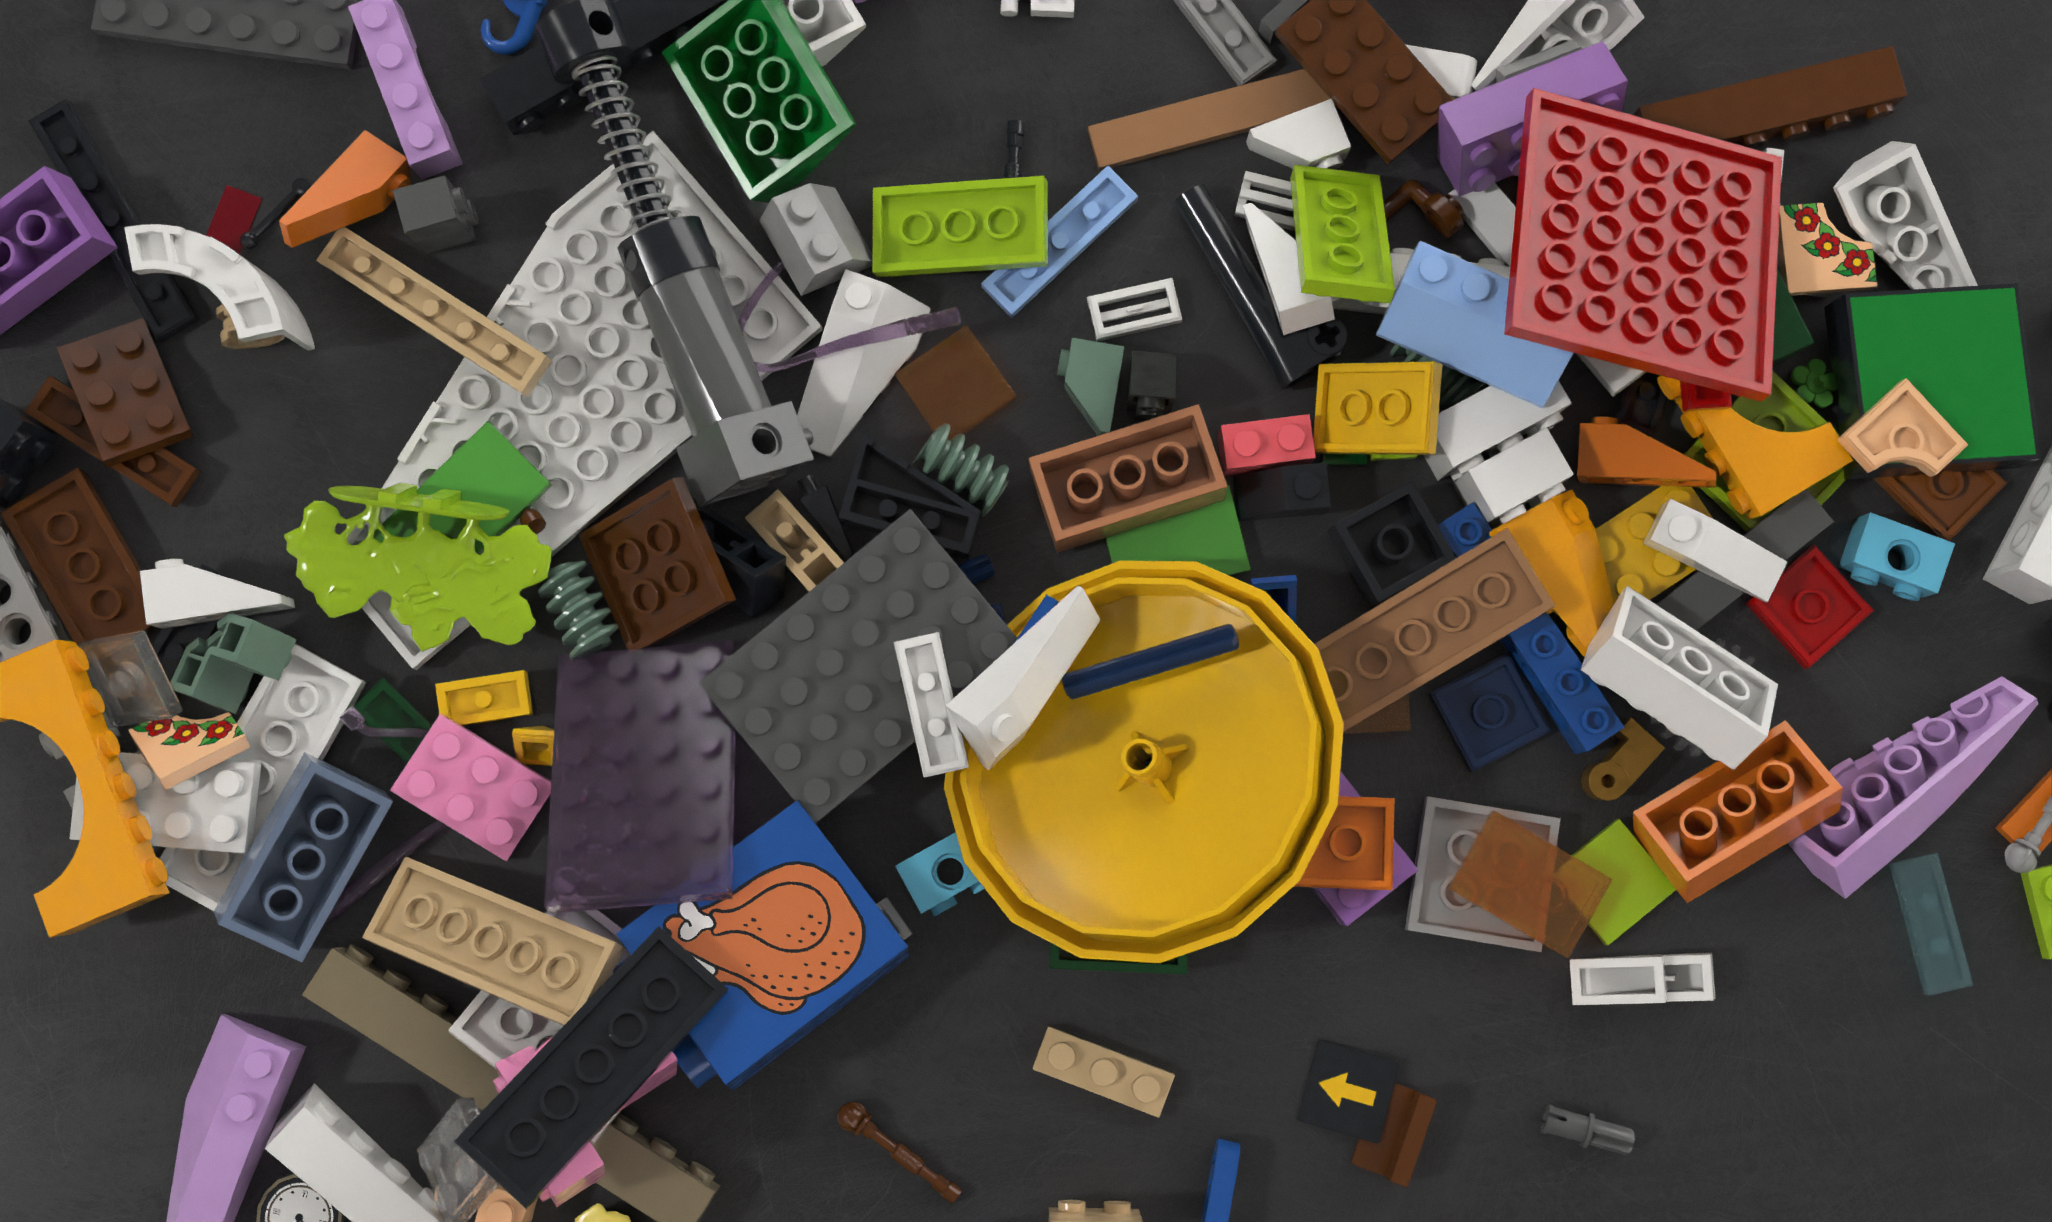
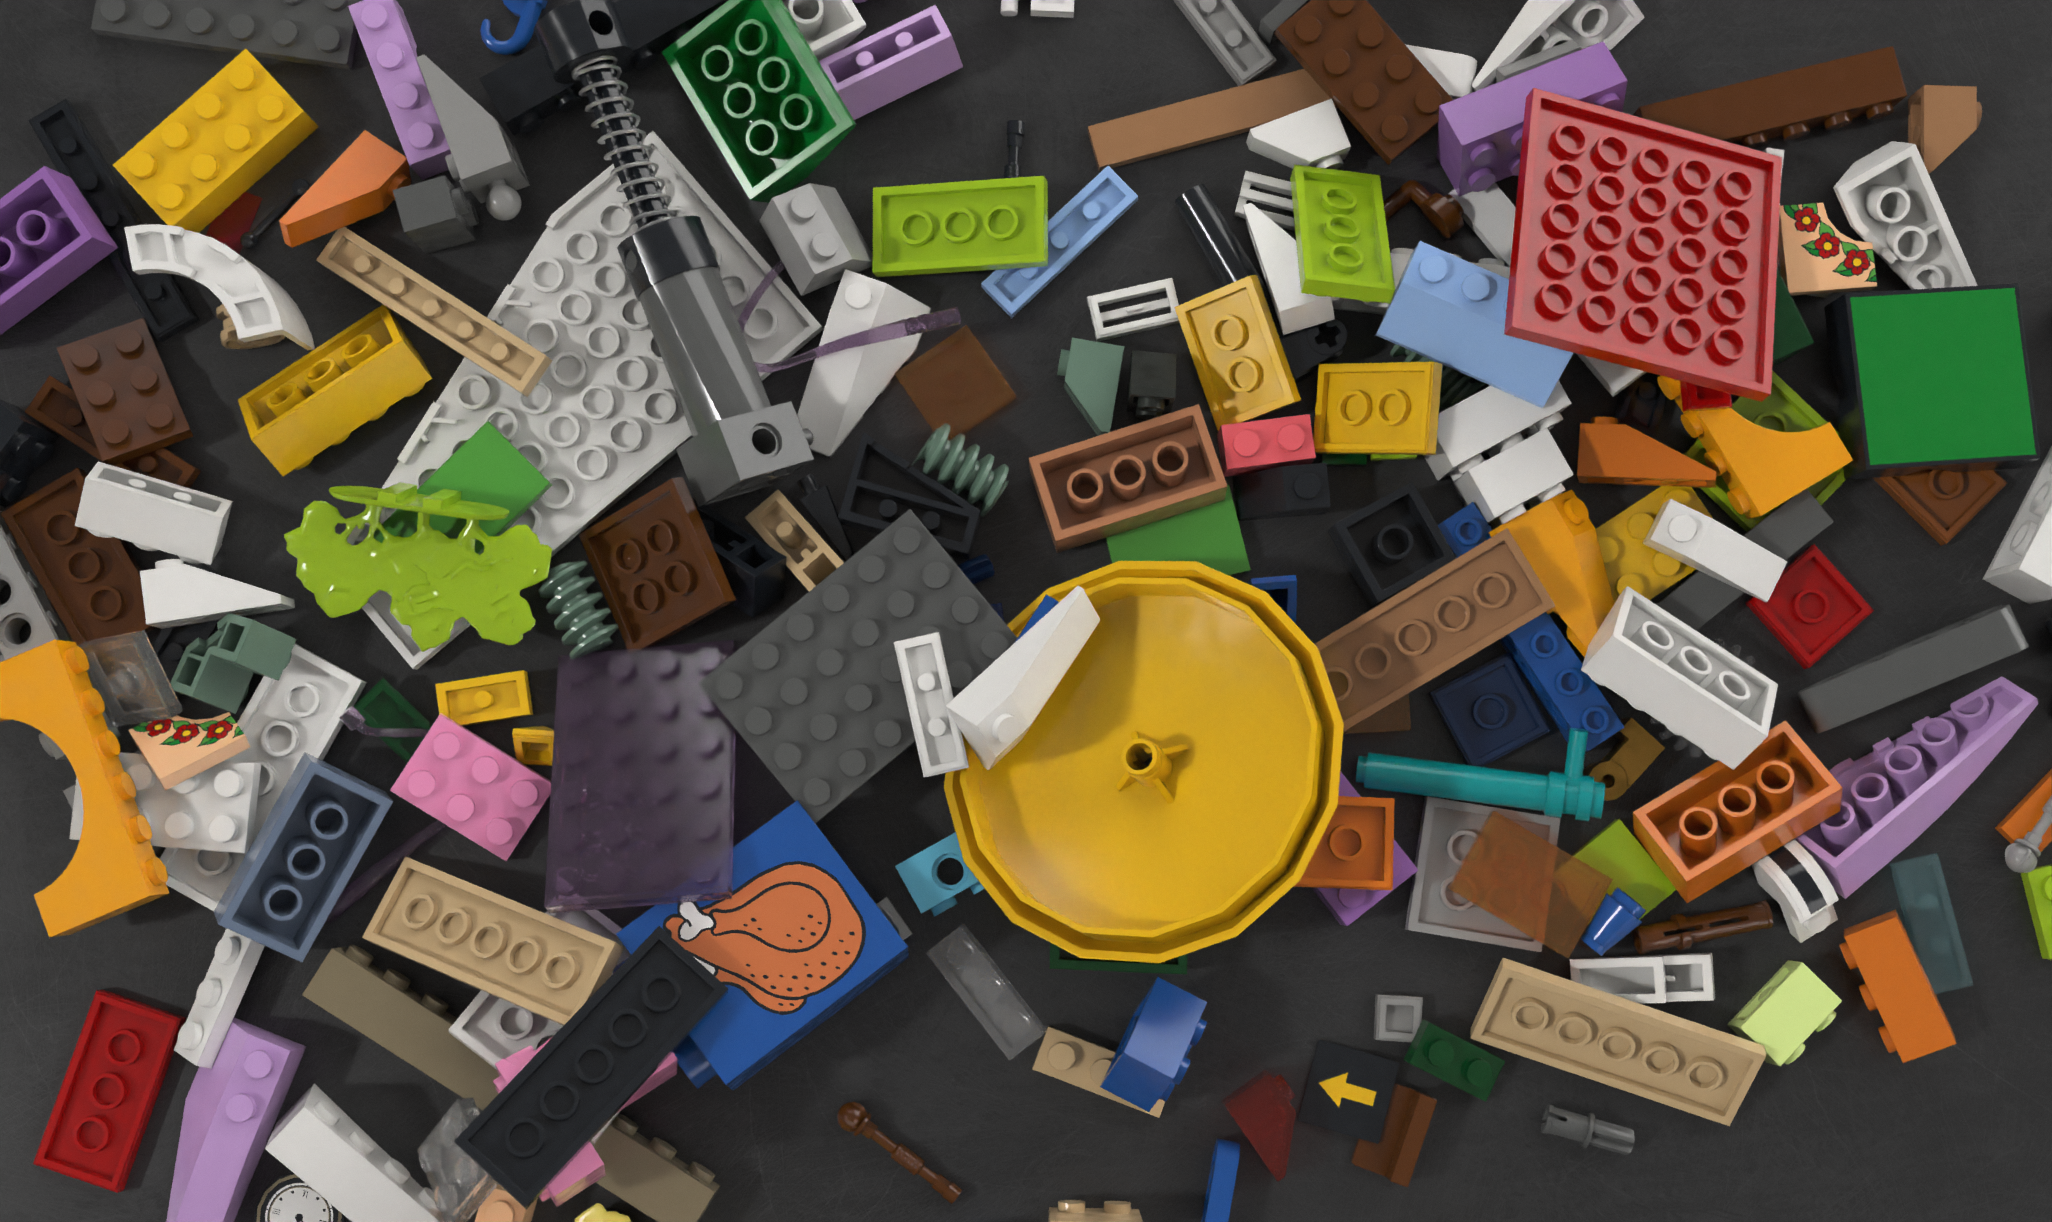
(109, 1091): none -> red tile
(153, 513): none -> white brick
(216, 145): none -> yellow brick
(218, 999): none -> white plate
(333, 391): none -> yellow slope
(480, 149): none -> light grey slope
(533, 519): reddish brown piece -> none
(893, 62): none -> lavender brick
(986, 991): none -> clear plate
(1150, 661): dark blue axle -> none
(1156, 1045): none -> blue brick
(1237, 352): none -> yellow plate
(1265, 1118): none -> clear red slope
(1397, 1017): none -> light grey tile
(1454, 1060): none -> dark green plate
(1551, 793): none -> teal cylinder
(1612, 921): none -> blue cone
(1617, 1042): none -> tan plate
(1652, 937): none -> reddish brown pin
(1786, 1012): none -> yellowish green brick
(1799, 888): none -> white brick
(1814, 384): bright green plant -> none
(1897, 987): none -> orange brick
(1903, 430): light nougat tile -> none
(1913, 668): none -> dark grey beam
(1922, 556): medium azure brick -> none
(1942, 120): none -> medium nougat slope

